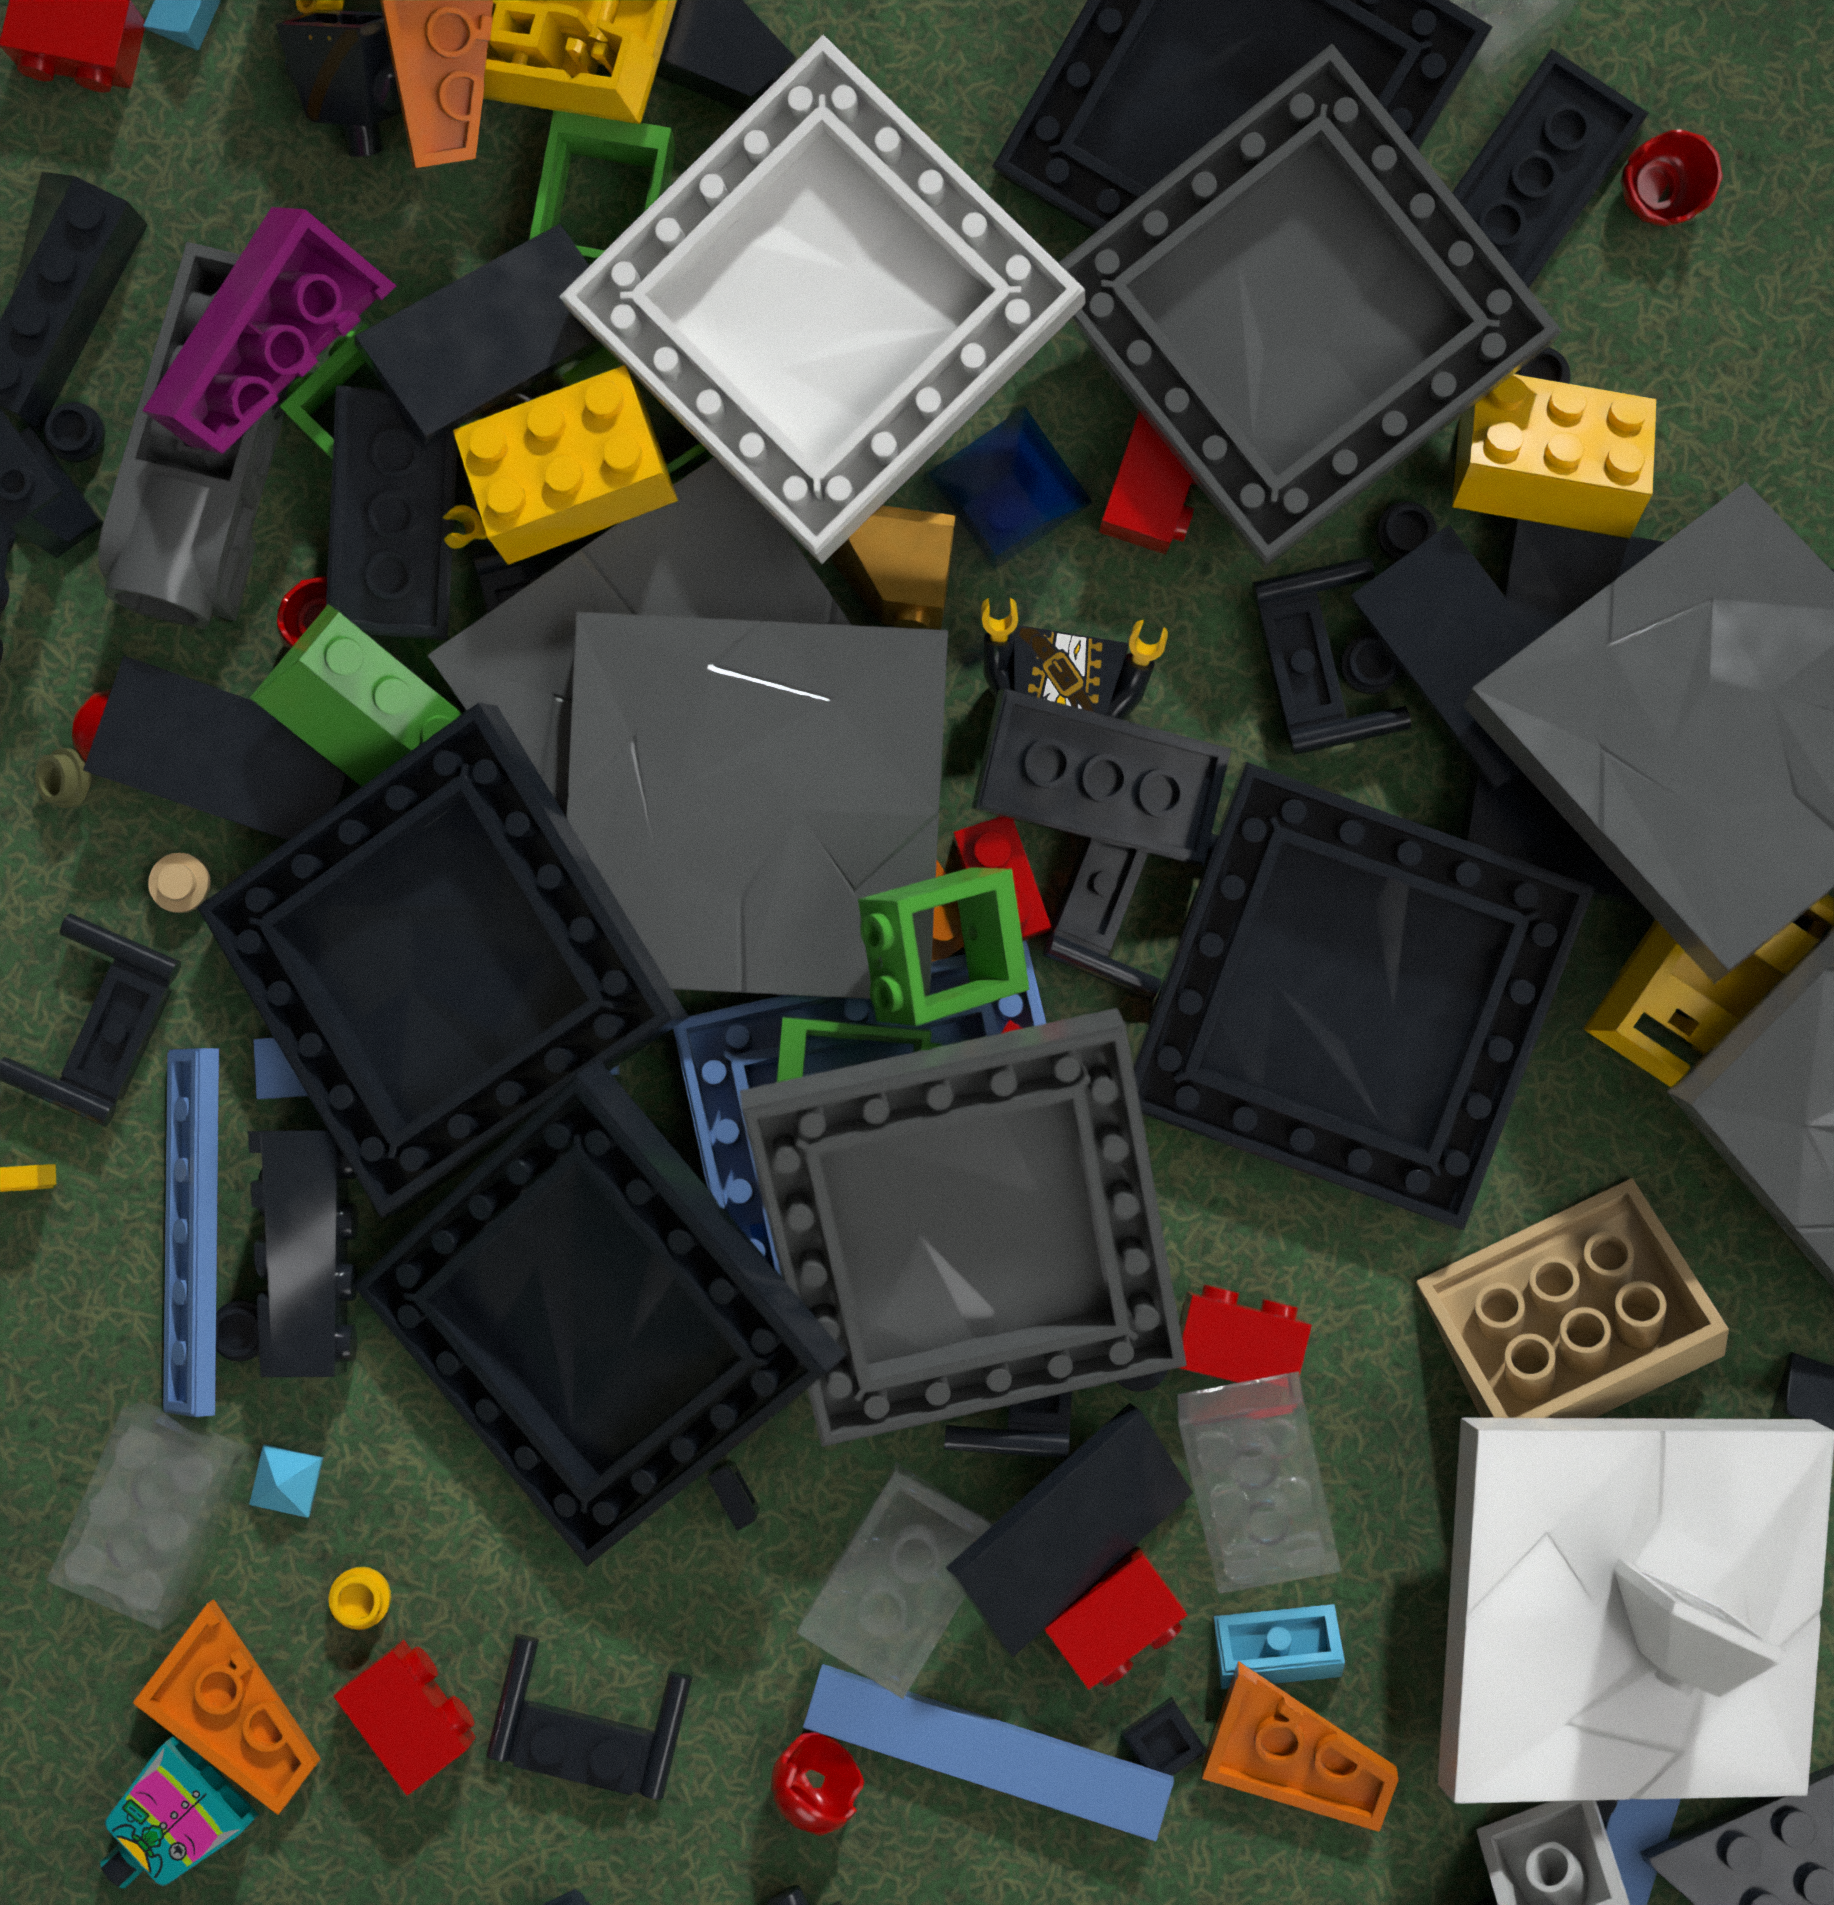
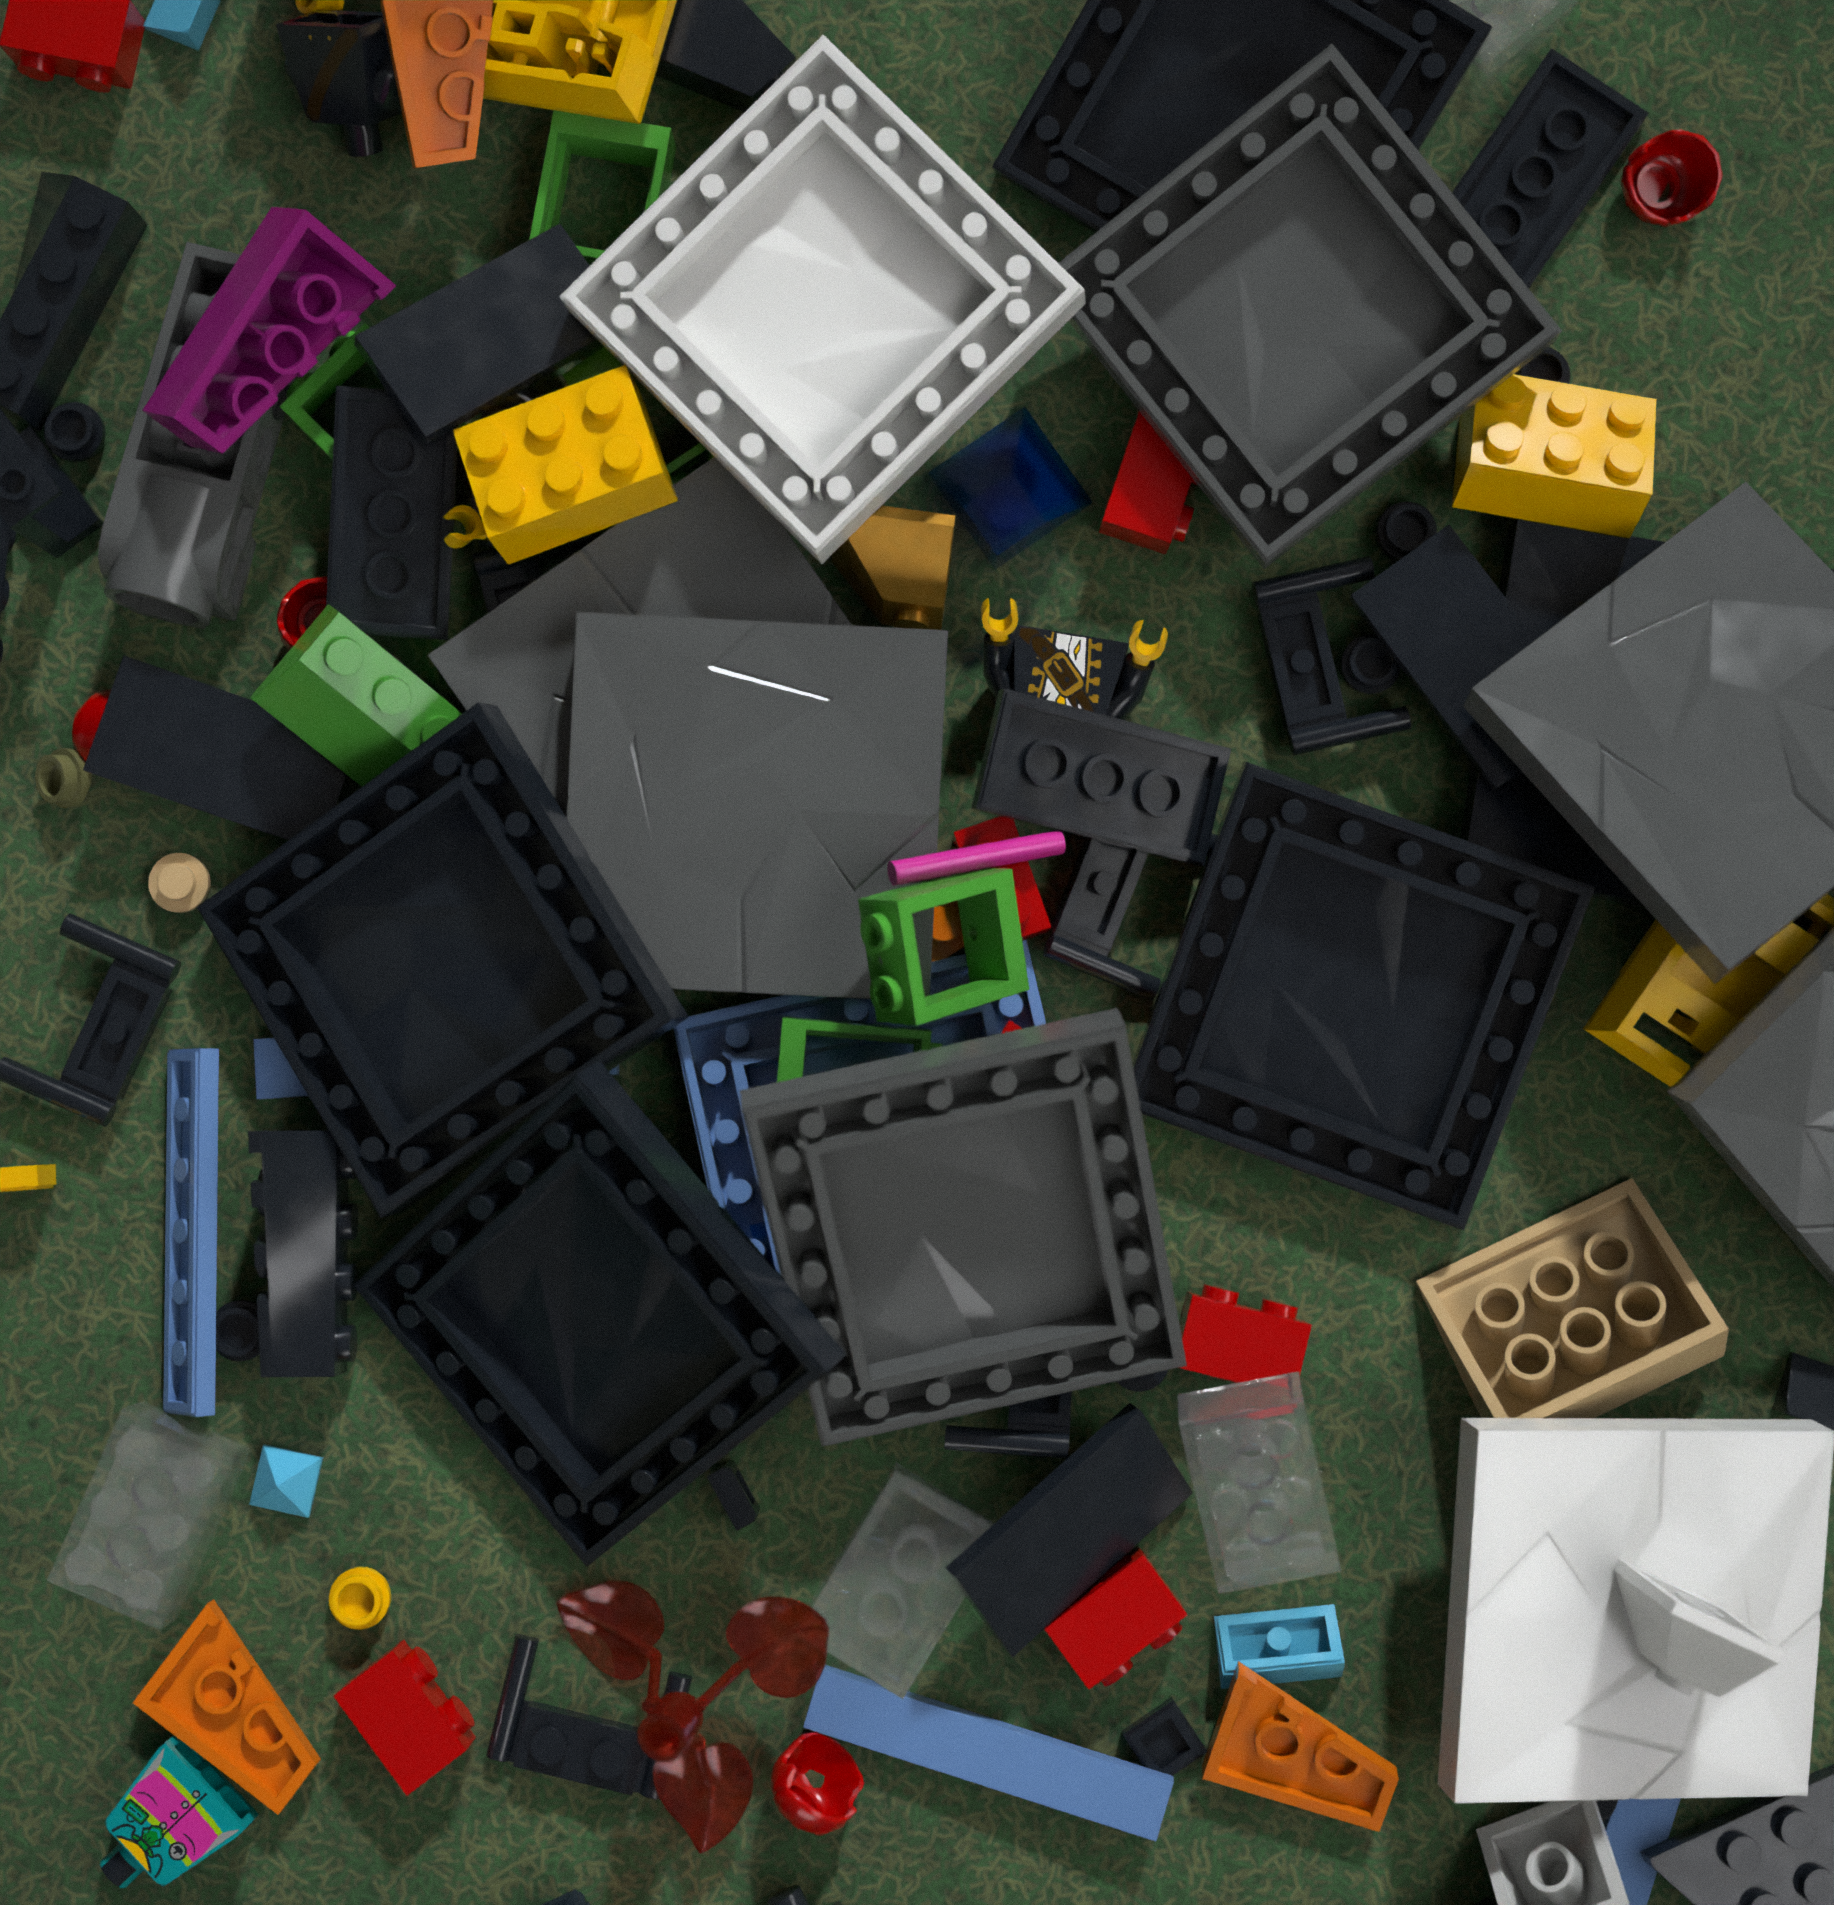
(697, 1783): none -> clear red plant
(976, 857): none -> dark pink bar

